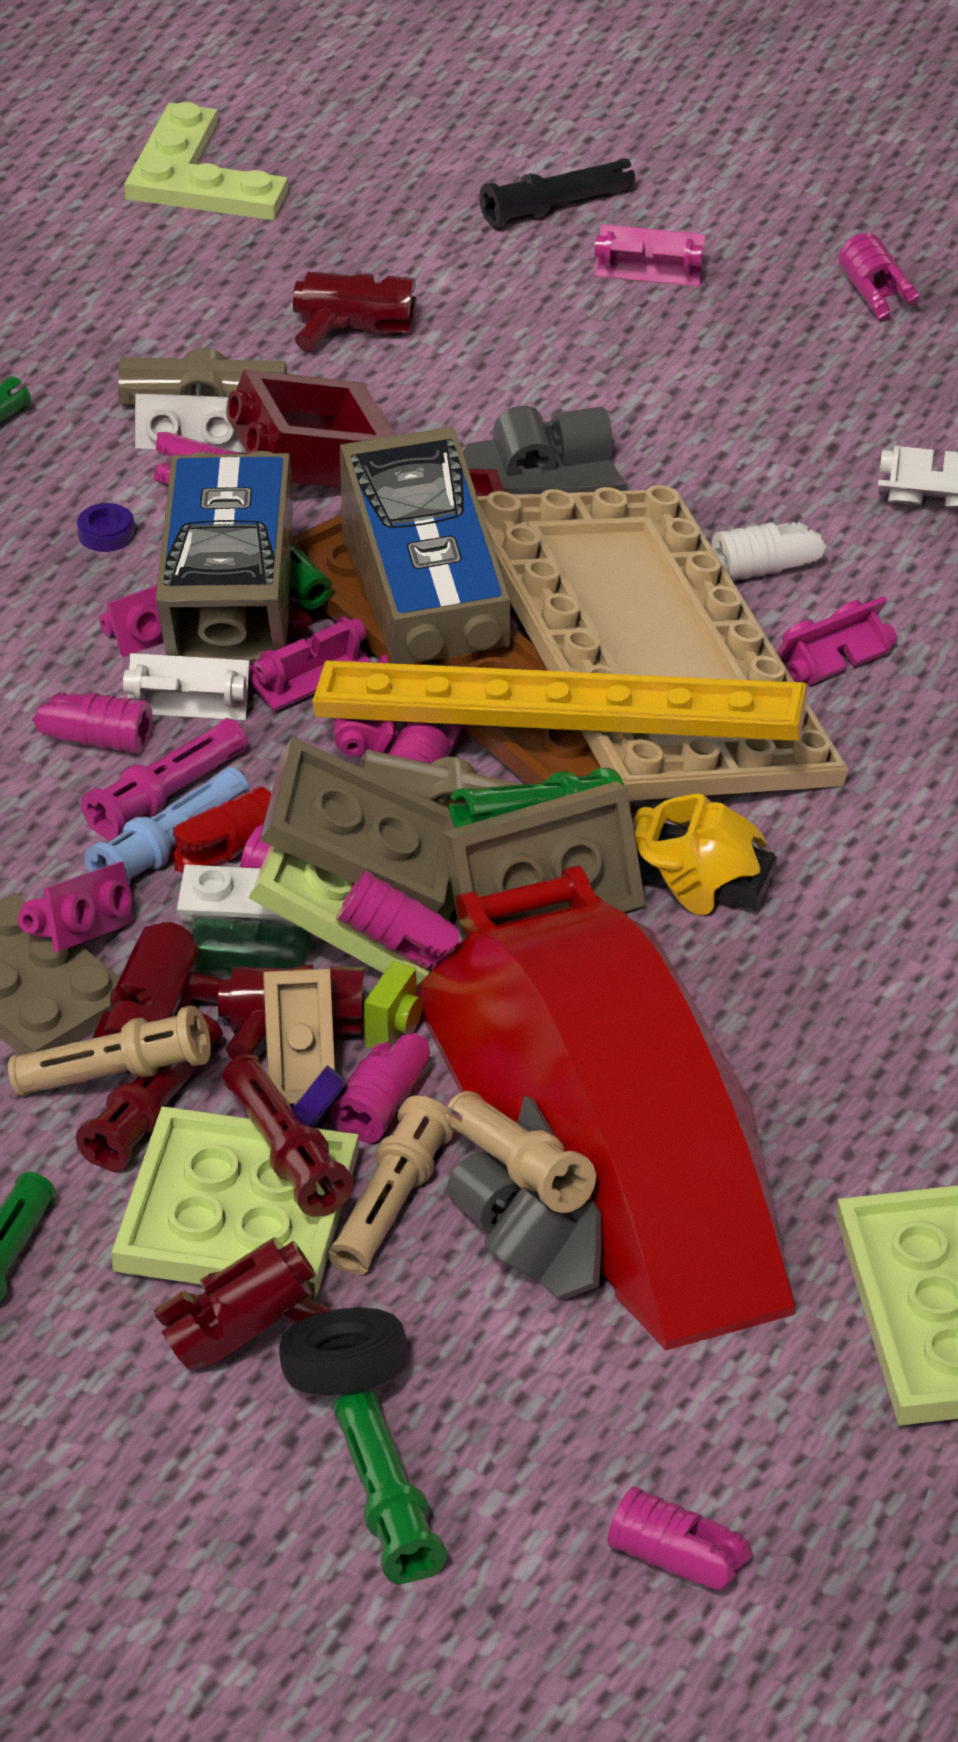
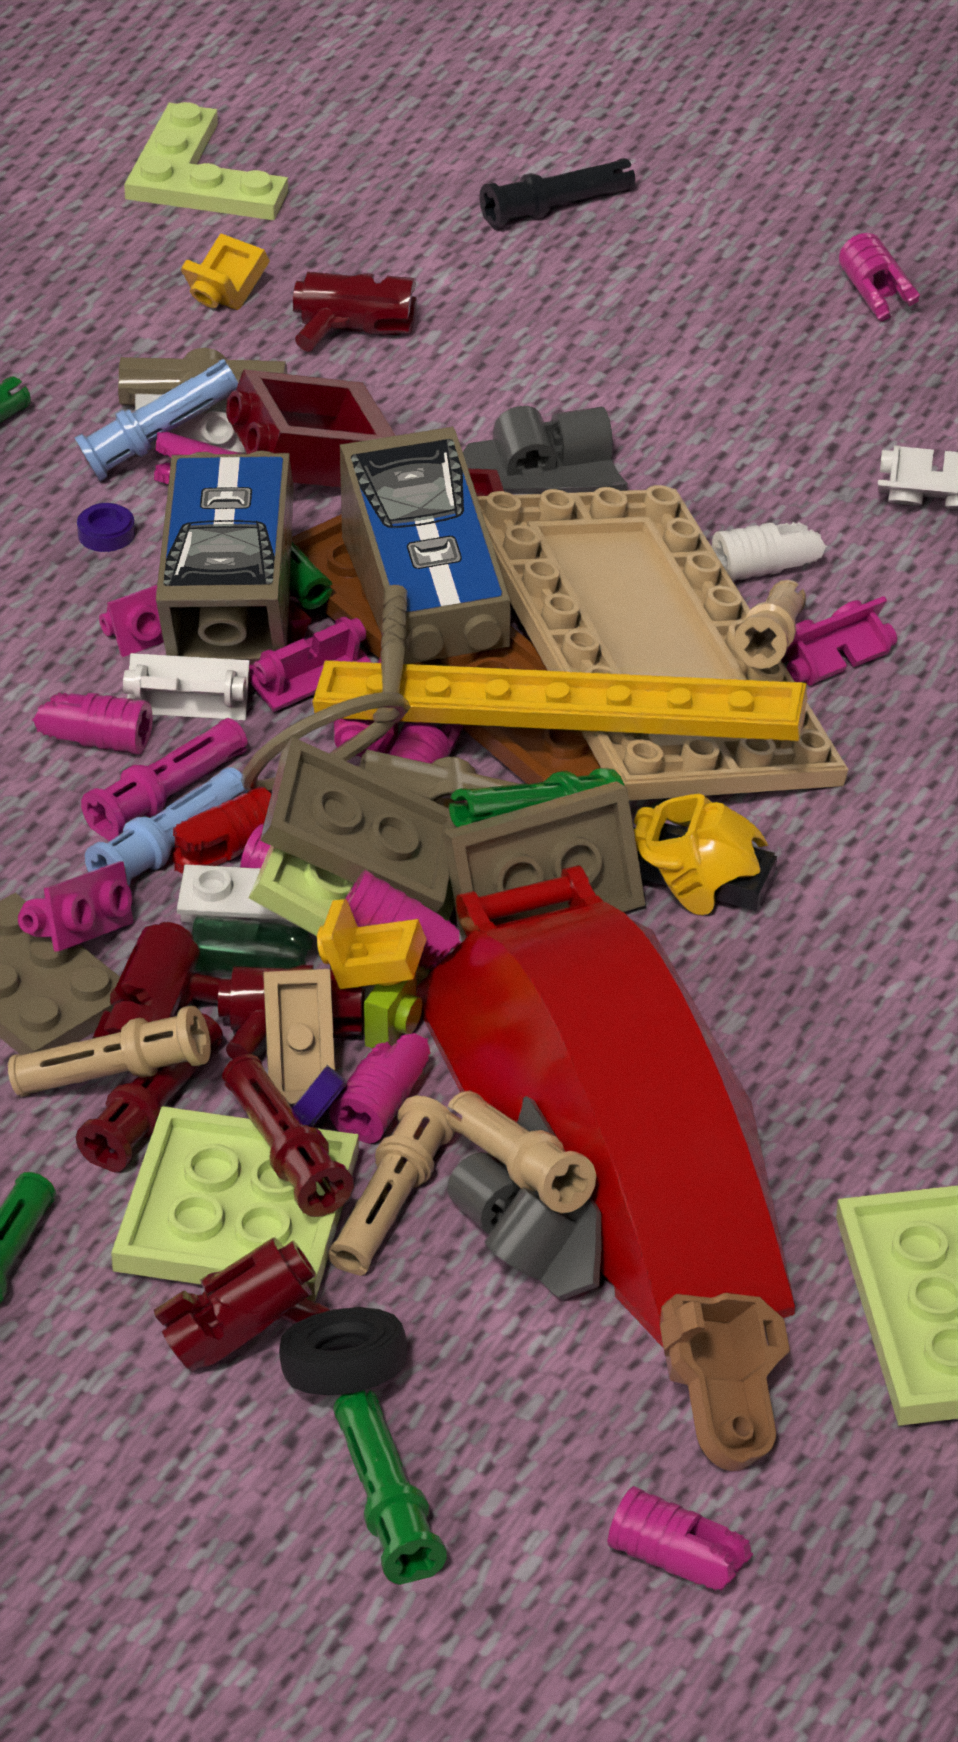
(136, 430): none -> light blue pin
(226, 273): none -> yellow bracket
(370, 953): none -> yellow bracket
(390, 703): none -> dark tan piece
(649, 255): dark pink hinge -> none
(724, 1360): none -> medium nougat piece
(770, 626): none -> tan pin

